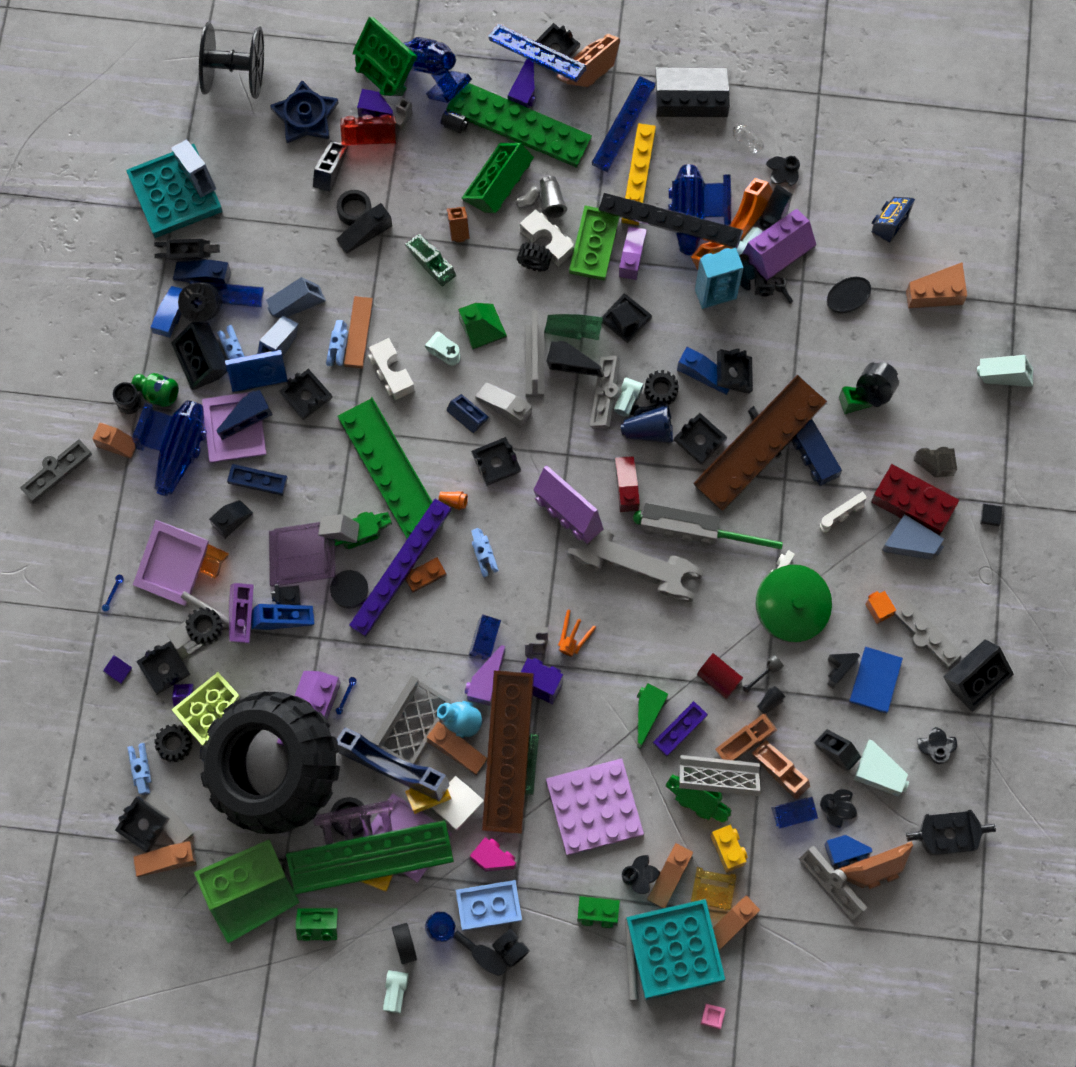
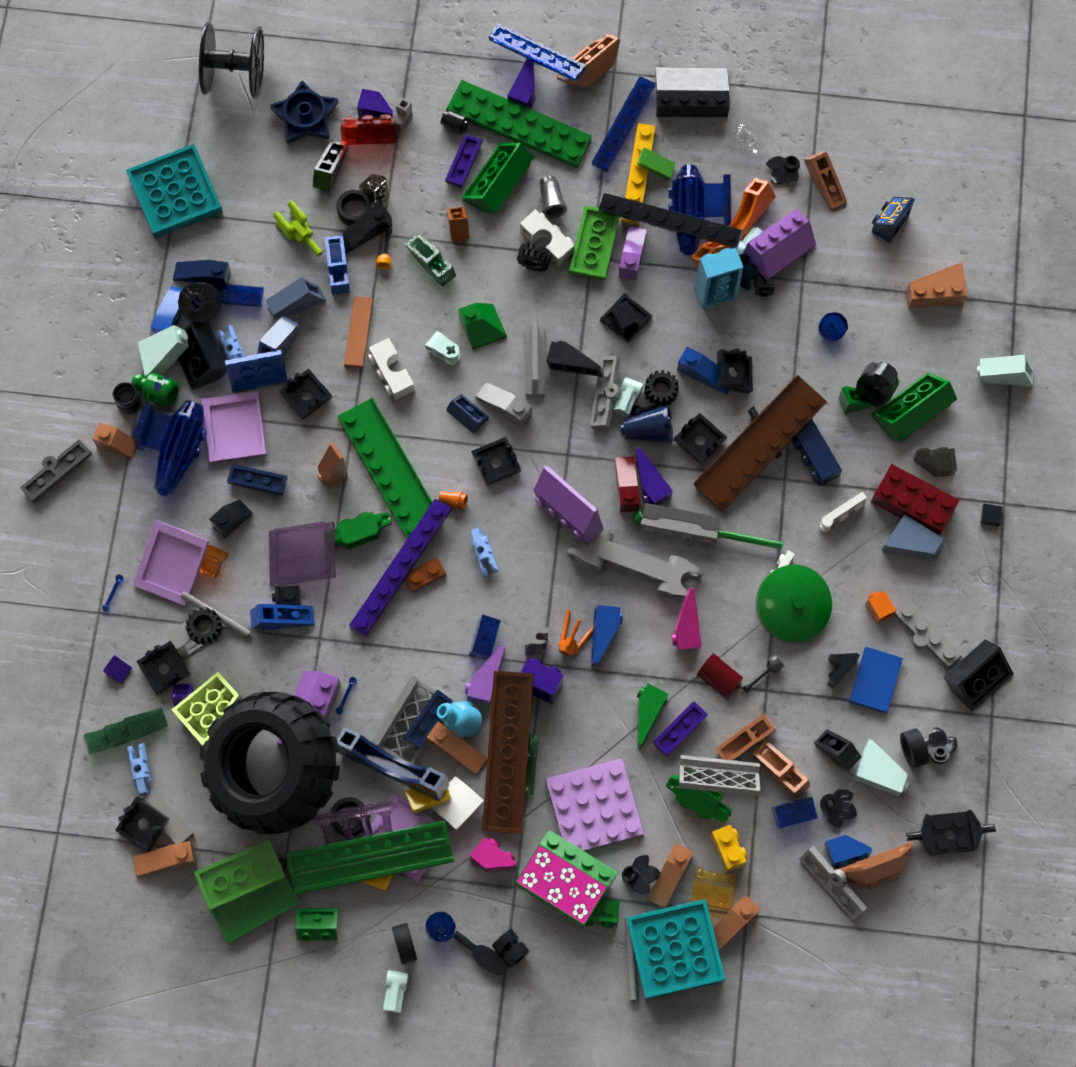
(125, 731): none -> clear green slope
(162, 349): none -> light aqua slope
(162, 737): black tyre -> none
(186, 249): black hinge -> none
(194, 168): sand blue slope -> none
(240, 612): medium lavender slope -> none
(247, 412): dark blue slope -> none
(297, 228): none -> lime plant
(332, 467): none -> nougat slope
(337, 264): none -> blue slope
(337, 344): light blue hinge -> none
(339, 528): light grey slope -> none
(349, 589): black tile -> none
(375, 188): none -> clear smoke slope
(383, 58): green plate -> none
(384, 260): none -> light orange hinge
(426, 720): none -> dark blue plate
(437, 60): clear blue piece -> none
(463, 161): none -> dark purple plate
(488, 905): light blue plate -> none
(530, 198): light grey arm -> none
(560, 36): black piece -> none
(566, 878): none -> slope
(574, 326): clear green slope -> none
(605, 624): none -> blue slope
(653, 486): none -> dark purple slope
(656, 163): none -> bright green tile
(687, 629): none -> dark pink slope
(713, 1016): bright pink tile -> none
(771, 700): black cone -> none
(776, 207): black slope -> none
(782, 288): black hand -> none
(825, 179): none -> nougat slope
(832, 326): none -> clear blue hair
(849, 294): black piece -> none
(914, 748): none -> black tyre
(915, 406): none -> green slope

